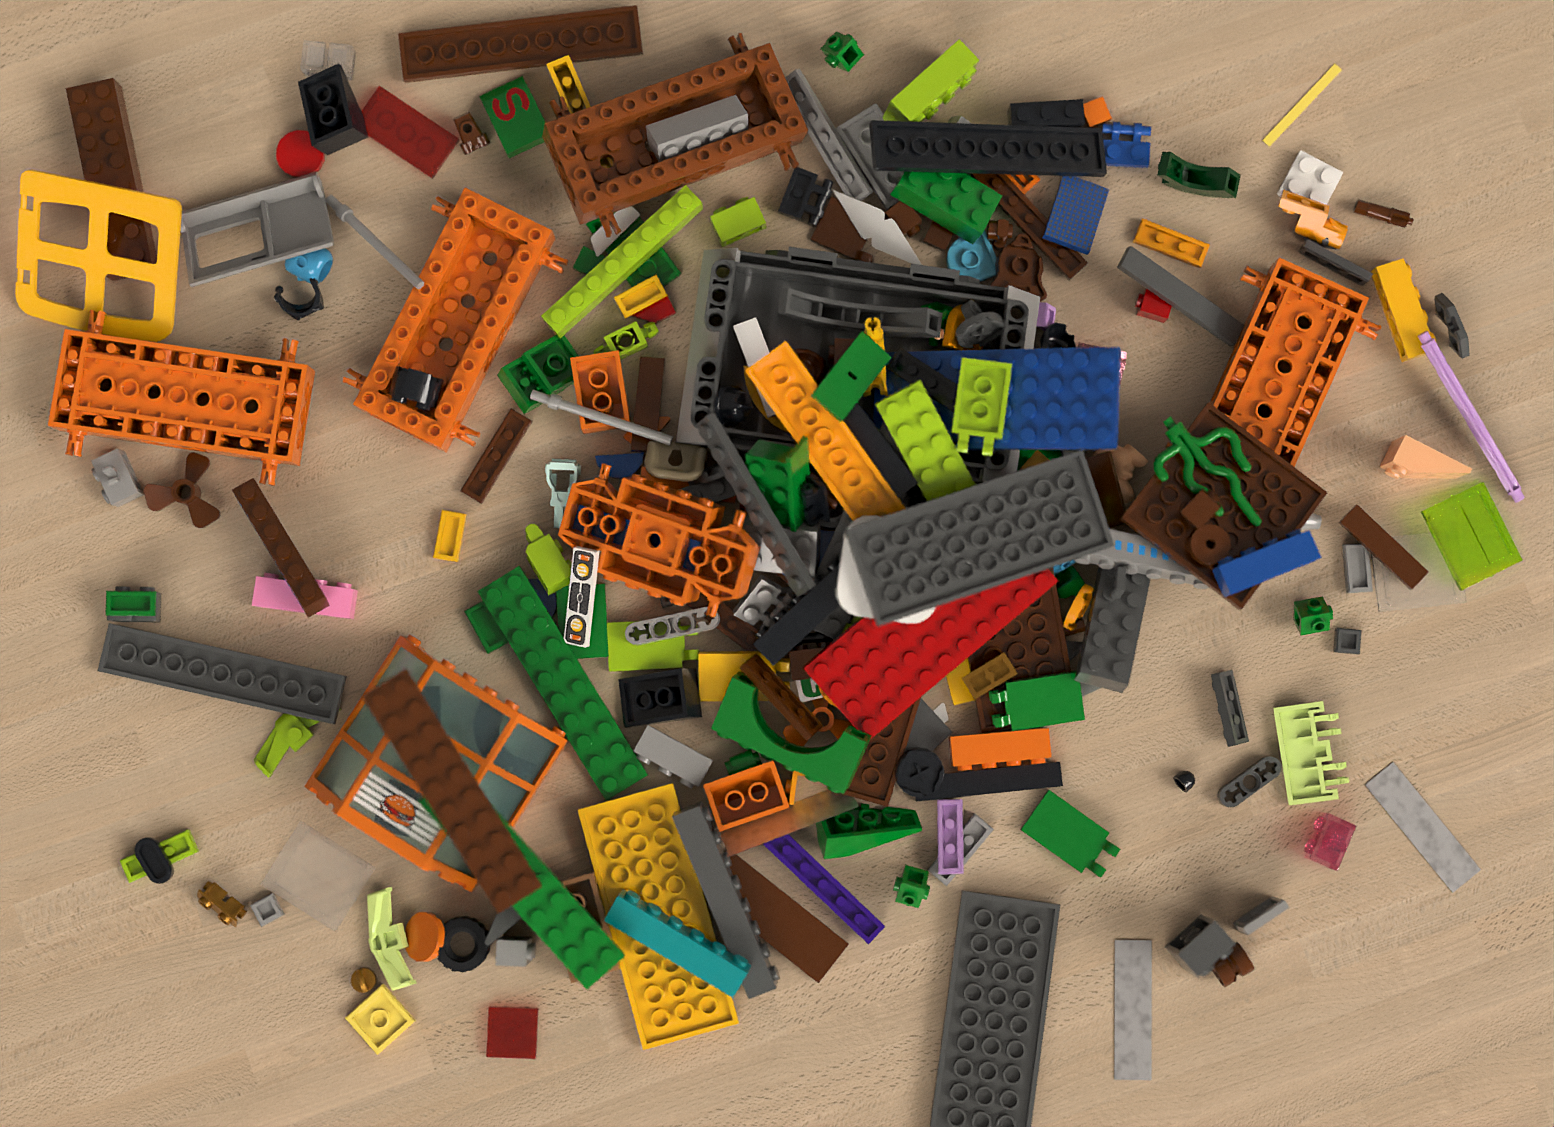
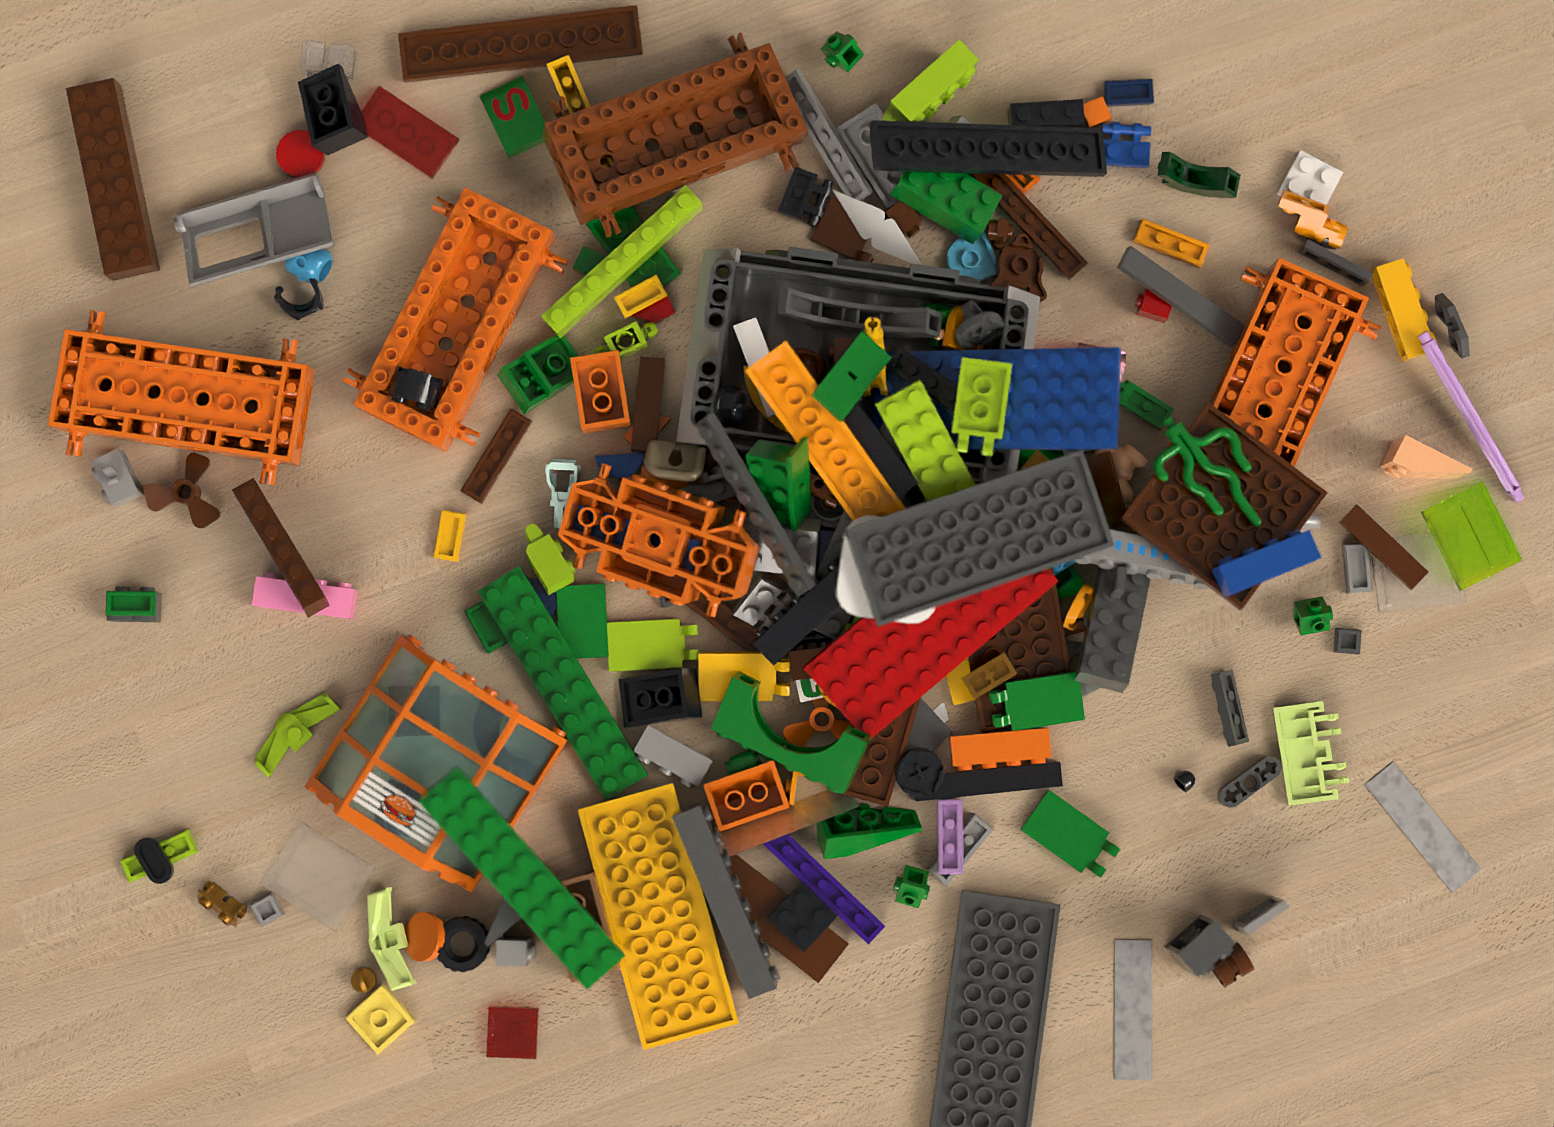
(96, 259): yellow window -> none
(222, 673): dark grey plate -> none
(346, 215): light grey bar -> none
(451, 790): reddish brown plate -> none
(471, 139): reddish brown plate -> none
(556, 402): light grey bar -> none
(581, 596): tile -> none
(624, 219): white sticker -> none
(672, 626): light grey beam -> none
(677, 942): teal brick -> none
(696, 128): light grey brick -> none
(737, 221): lime brick -> none
(781, 696): reddish brown tile -> none
(802, 916): none -> black plate
(815, 501): black hinge -> none
(938, 236): reddish brown tile -> none
(1046, 315): lavender tile -> none
(1057, 337): black hair -> none
(1075, 214): blue tile -> none
(1128, 92): none -> dark blue tile
(1143, 404): none -> green hinge
(1198, 547): reddish brown piece -> none
(1201, 507): reddish brown brick -> none
(1302, 105): light yellow sticker -> none
(1329, 841): clear pink brick -> none
(1383, 213): reddish brown piece -> none

